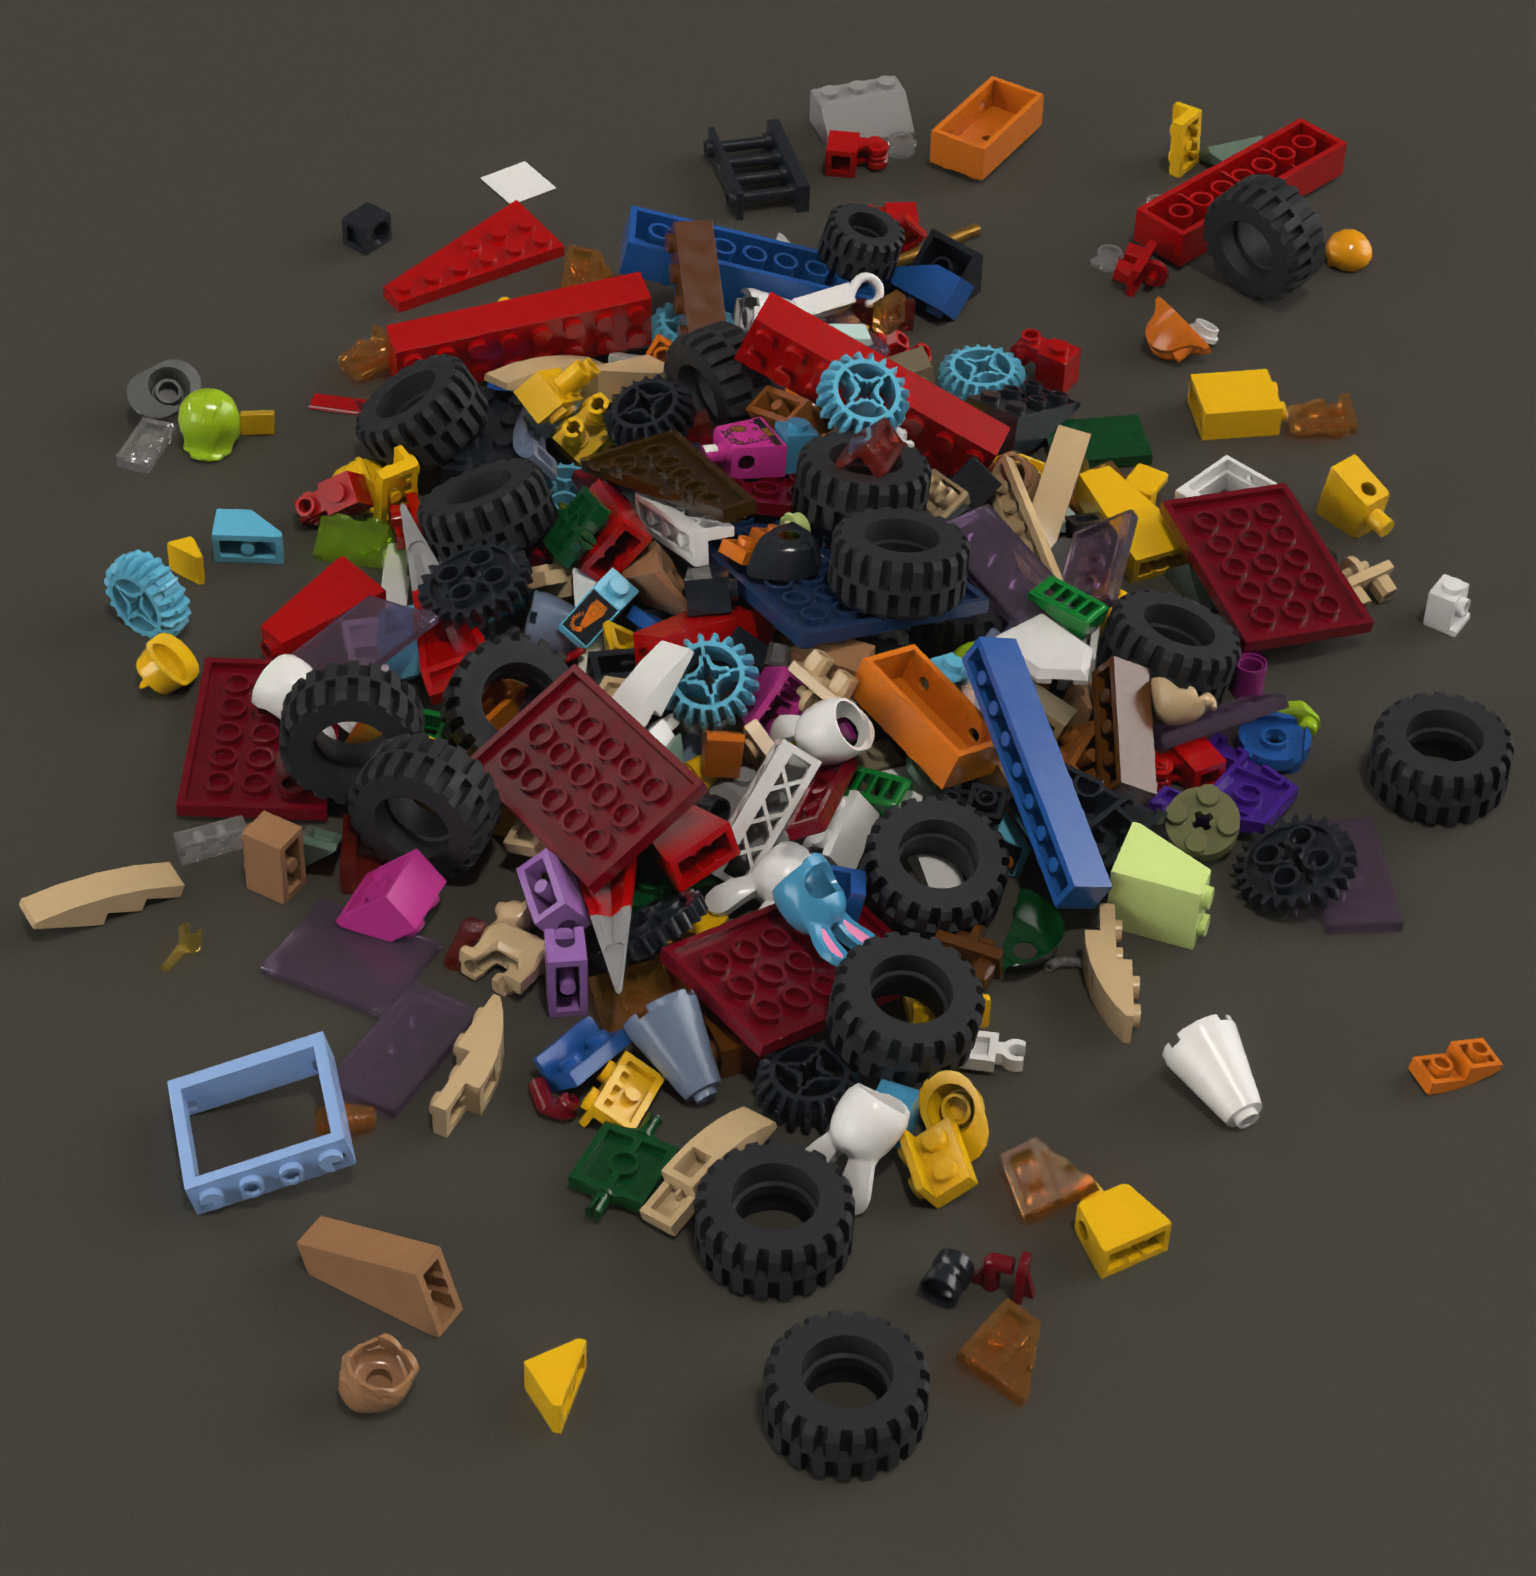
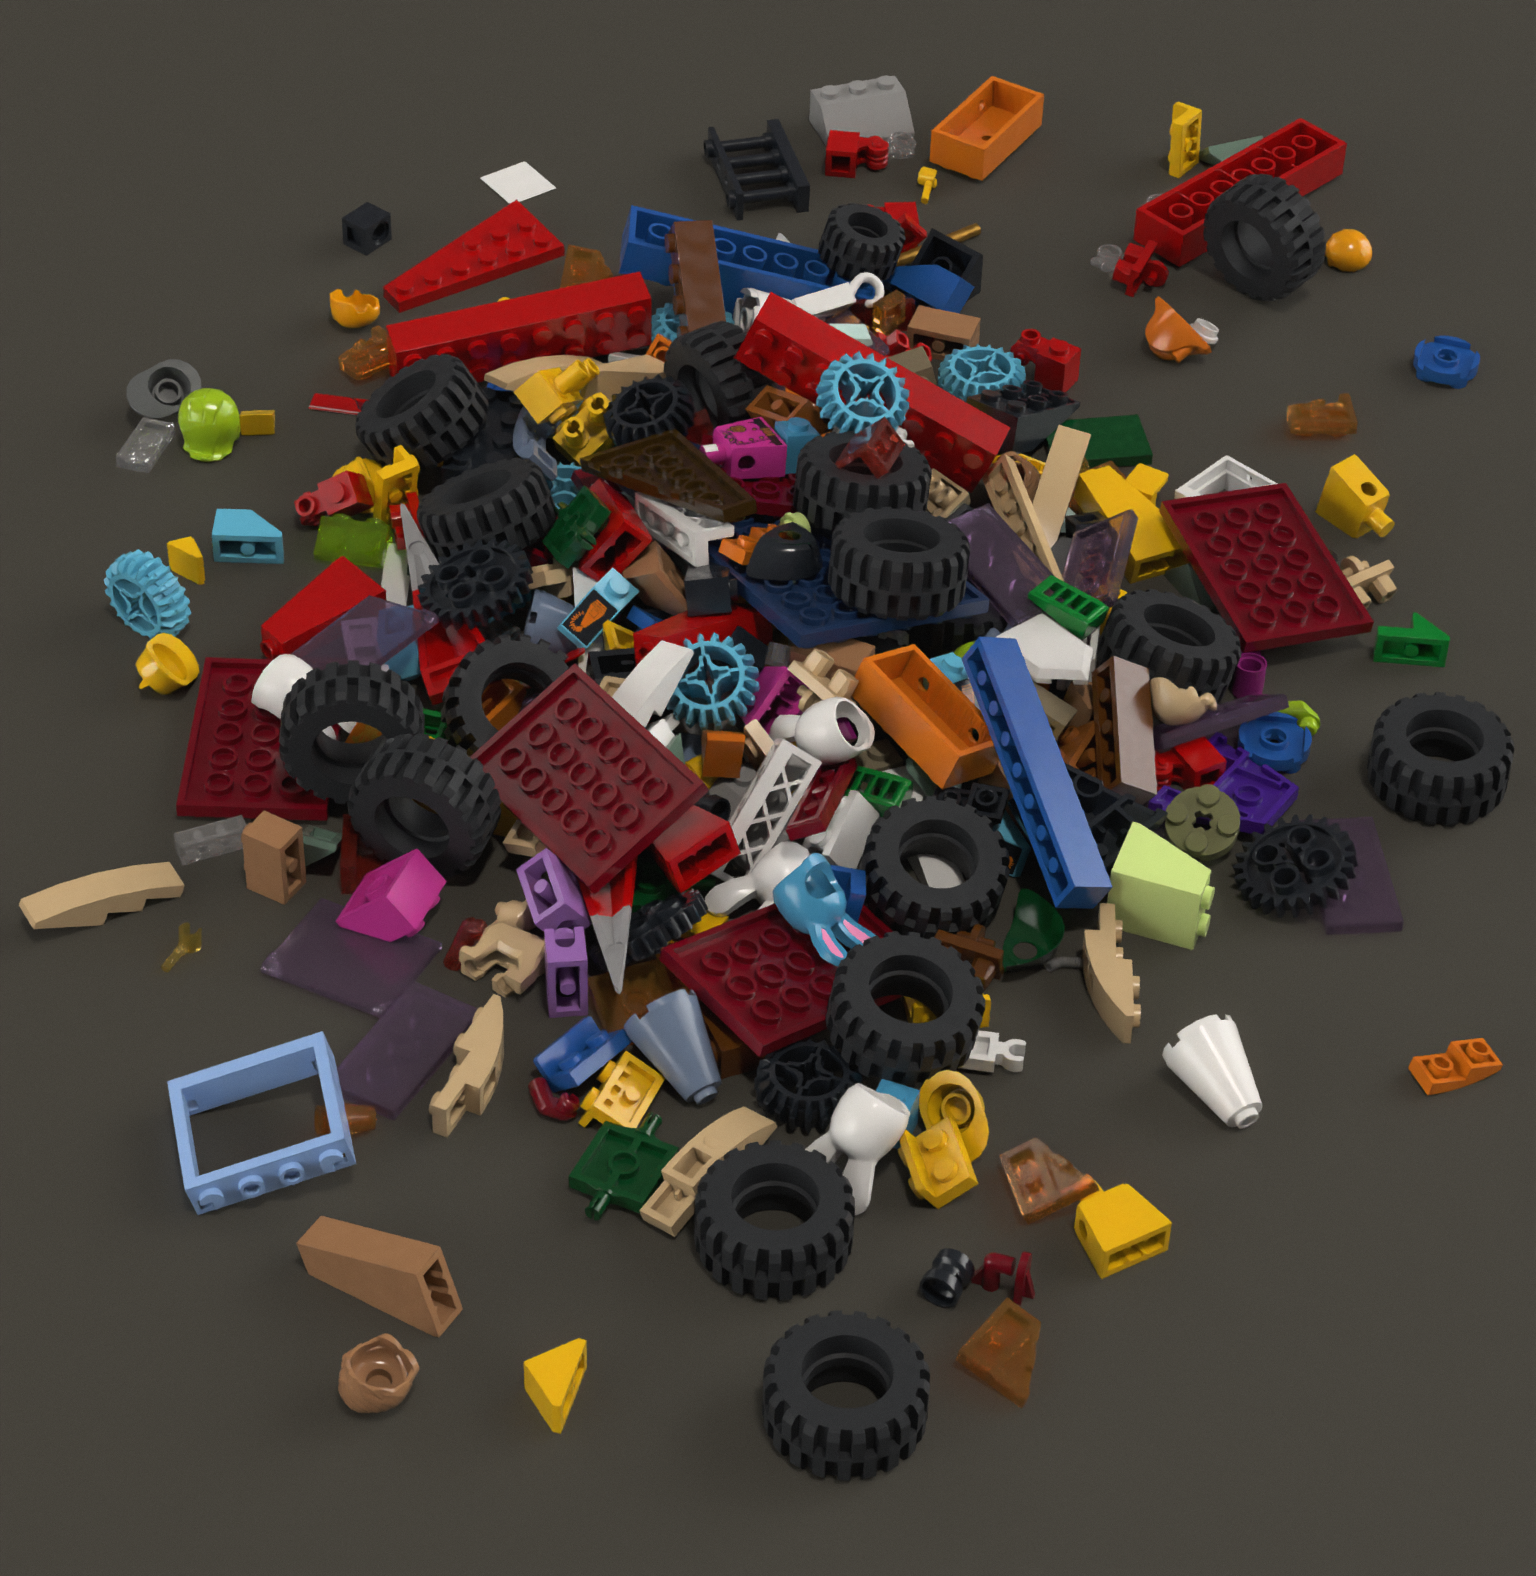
(354, 310): none -> light orange hair
(927, 178): none -> yellow hand
(942, 330): none -> medium nougat brick
(976, 481): black panel -> none
(1235, 404): yellow brick -> none
(1418, 645): none -> green slope
(1433, 364): none -> blue plate
(1448, 605): white brick -> none

